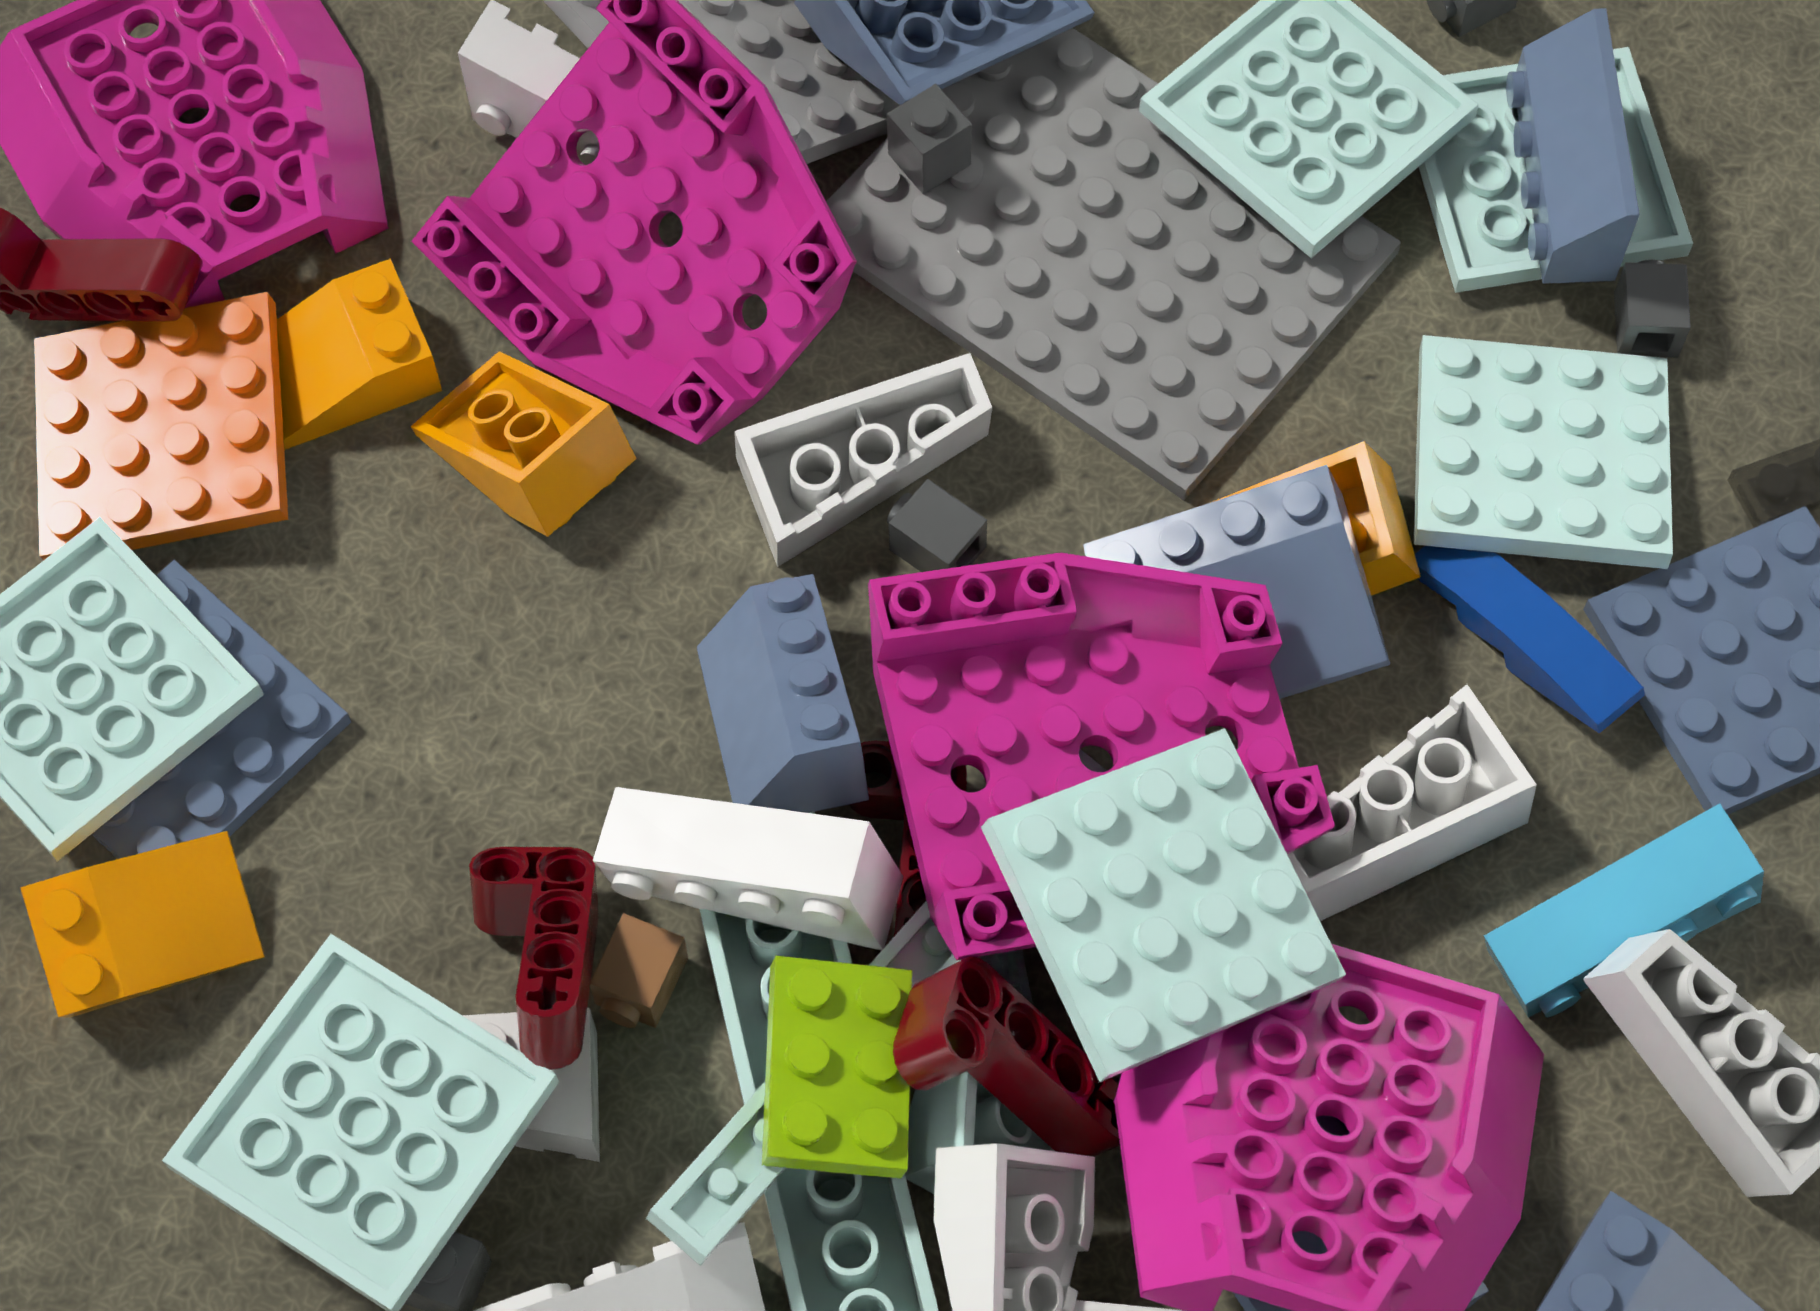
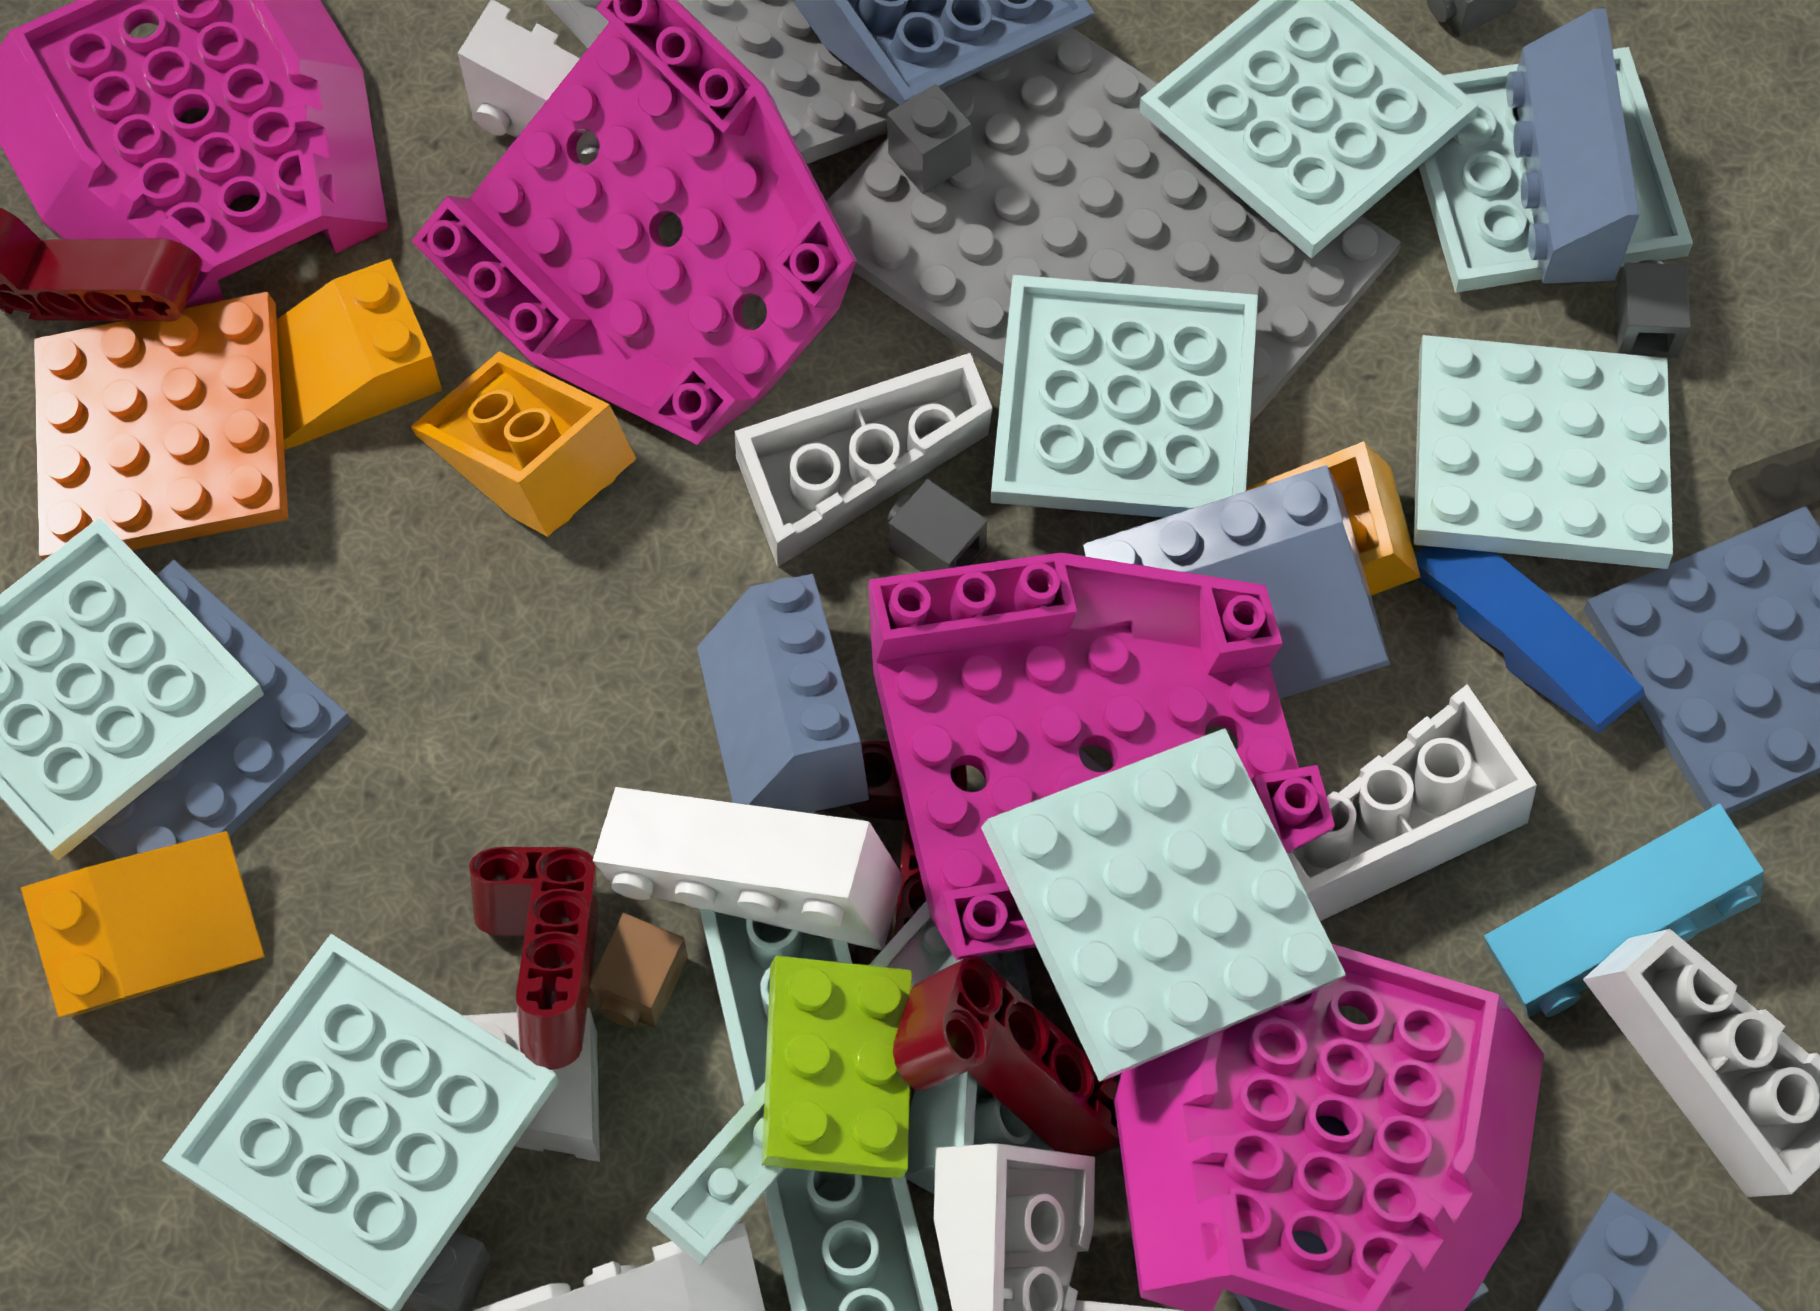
(1123, 397): none -> light aqua plate

